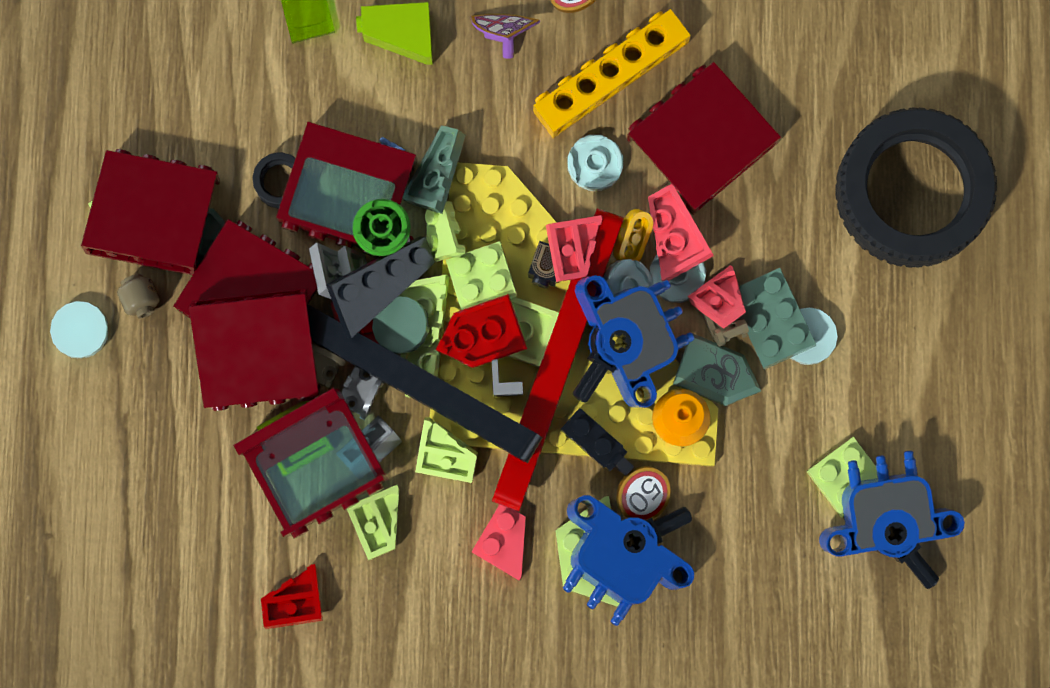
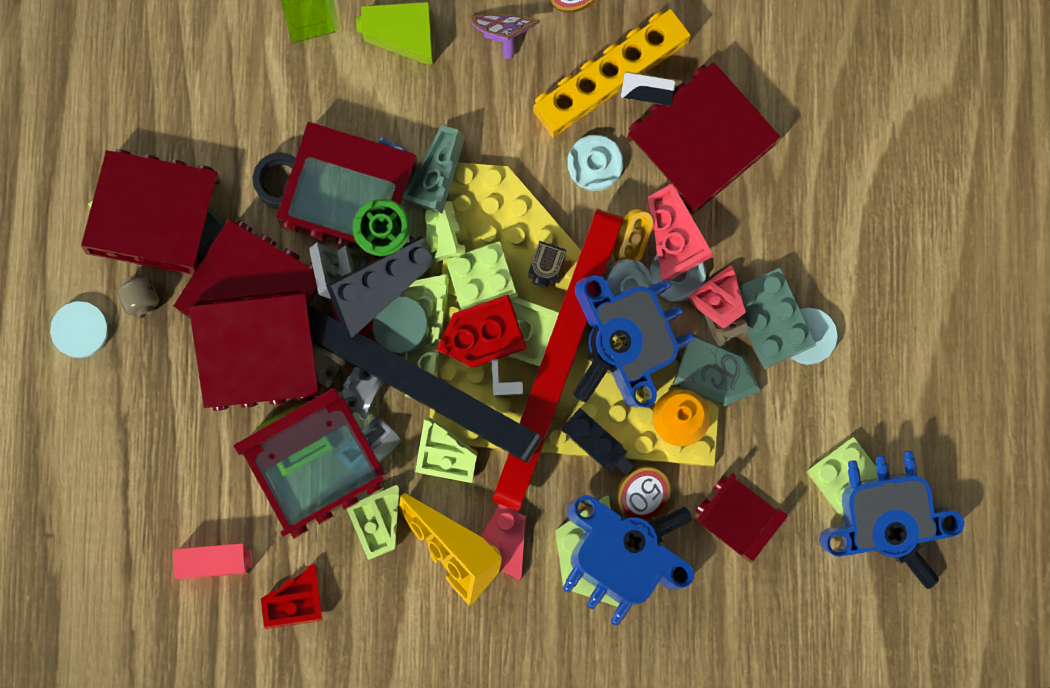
(212, 561): none -> coral brick
(463, 553): none -> yellow wedge
(572, 246): coral wing -> none
(647, 89): none -> sticker
(739, 517): none -> dark red panel
(958, 144): black tyre -> none

